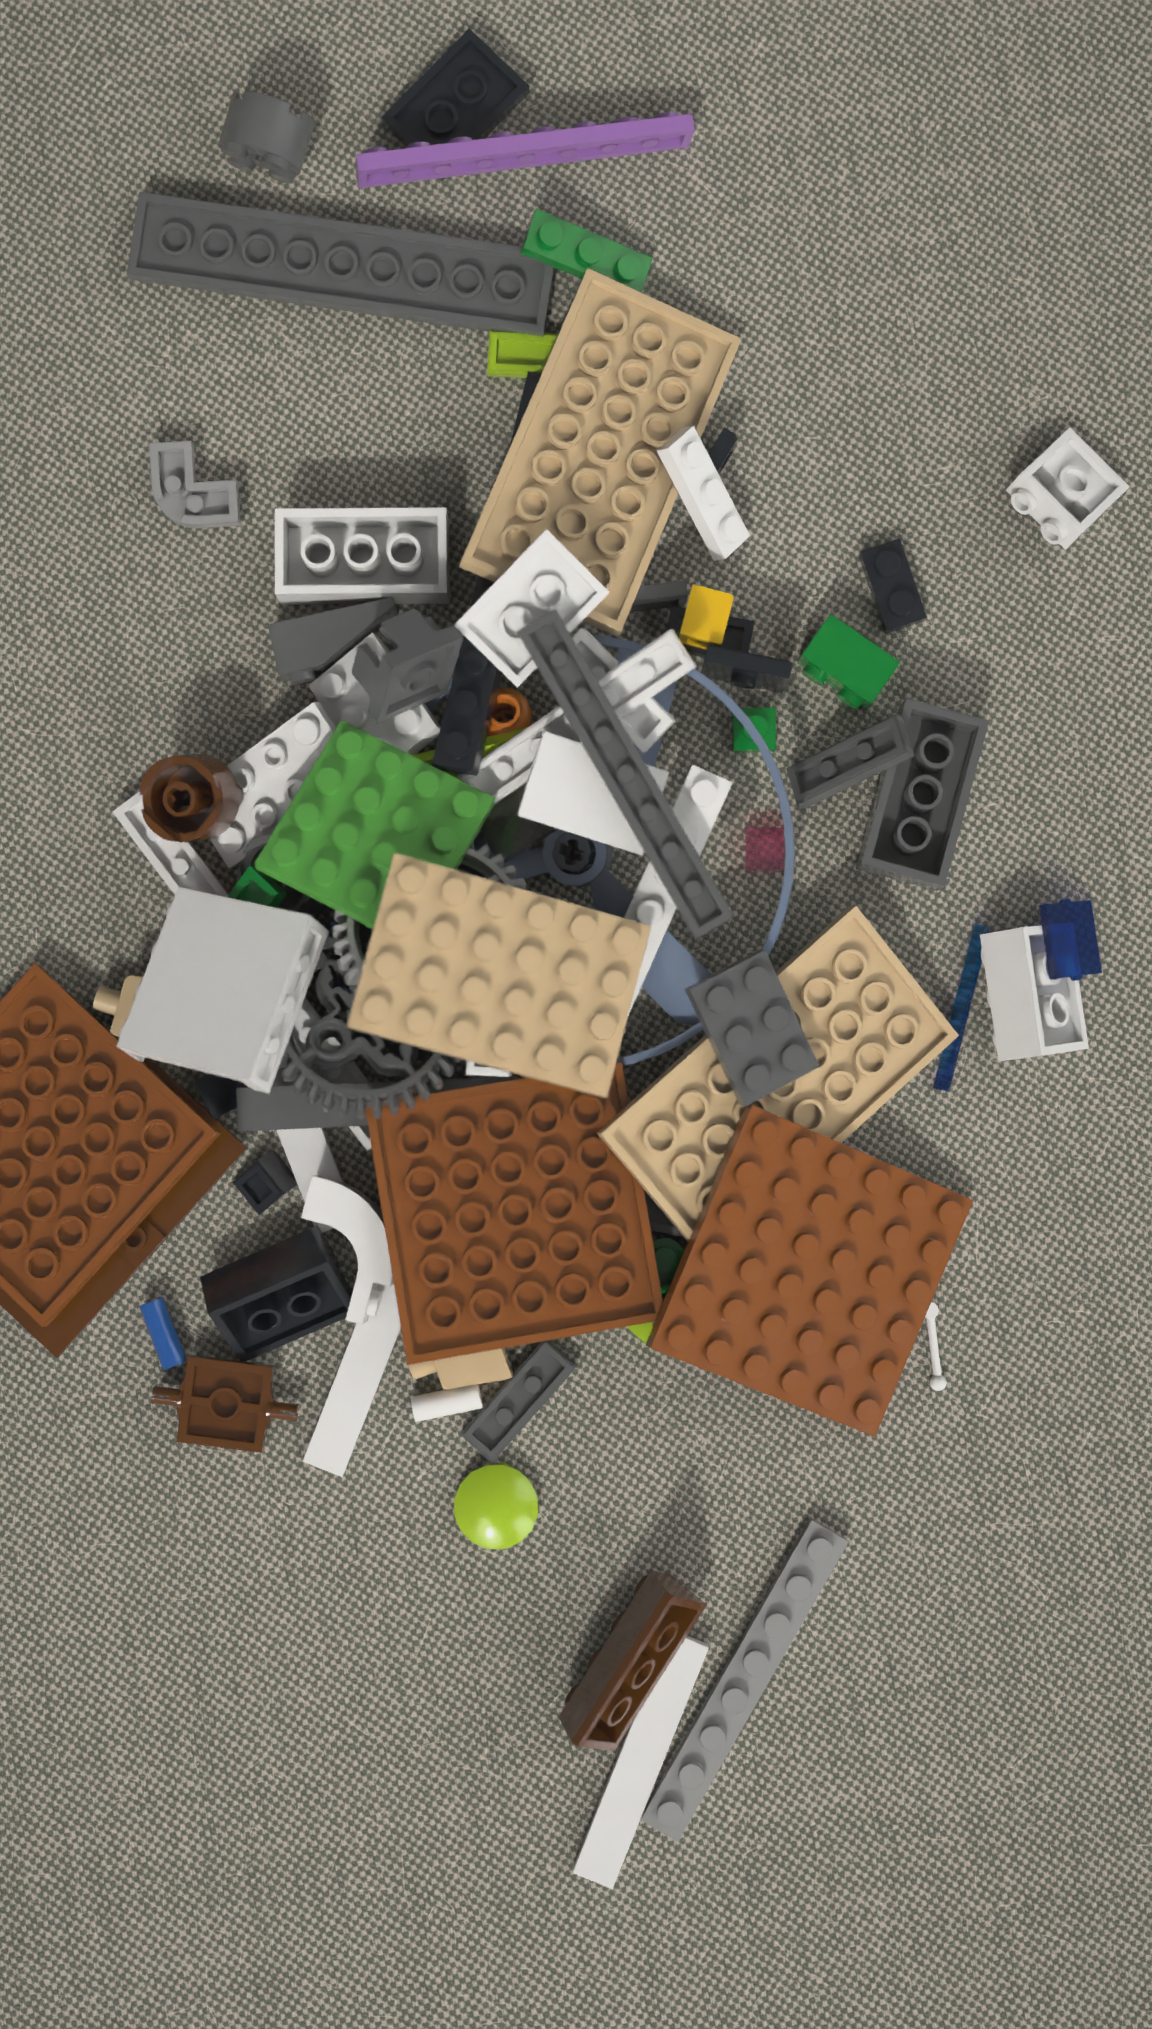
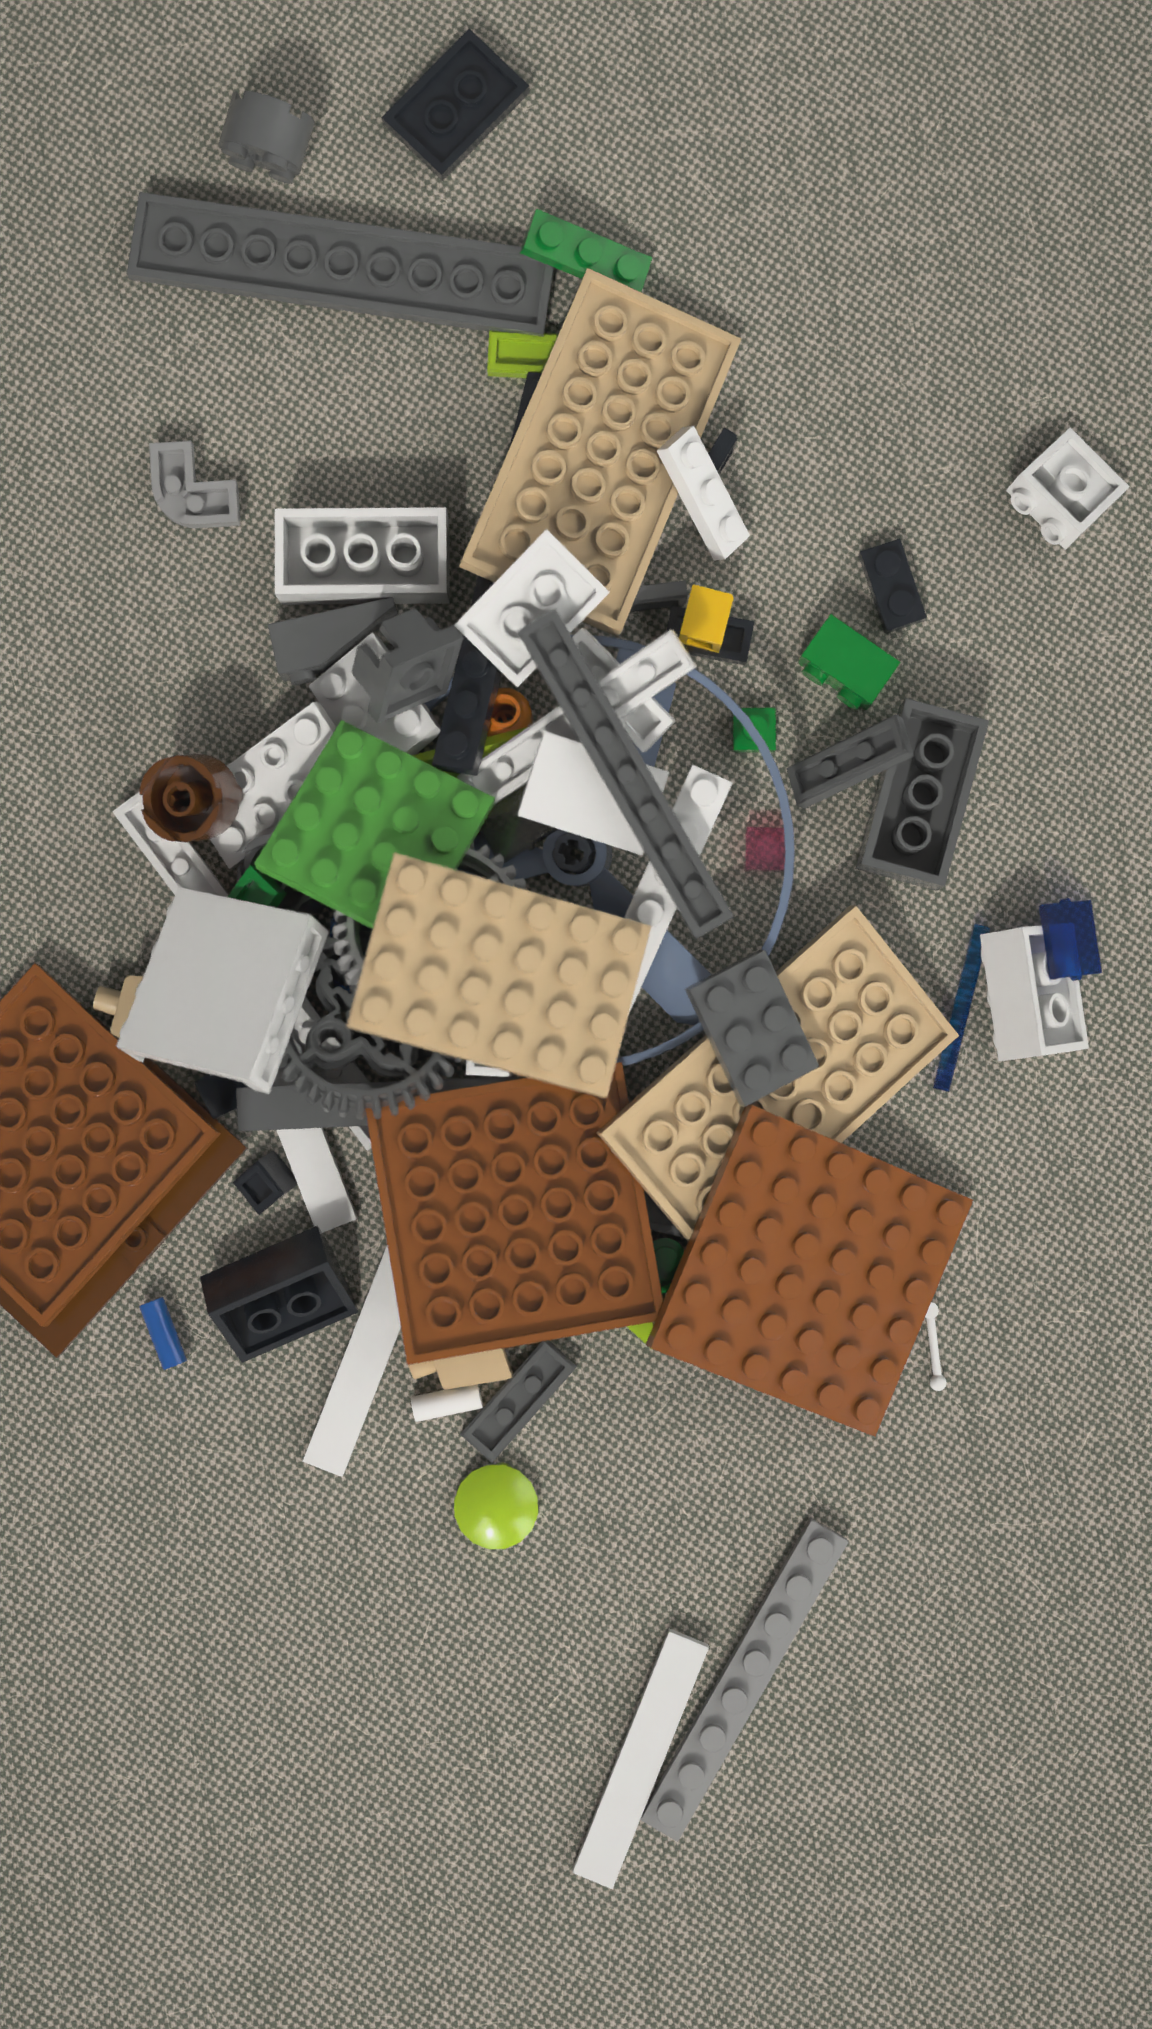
(225, 1403): reddish brown plate -> none
(363, 1224): white arch -> none
(509, 151): medium lavender plate -> none
(630, 1662): reddish brown slope -> none
(746, 669): black plate -> none

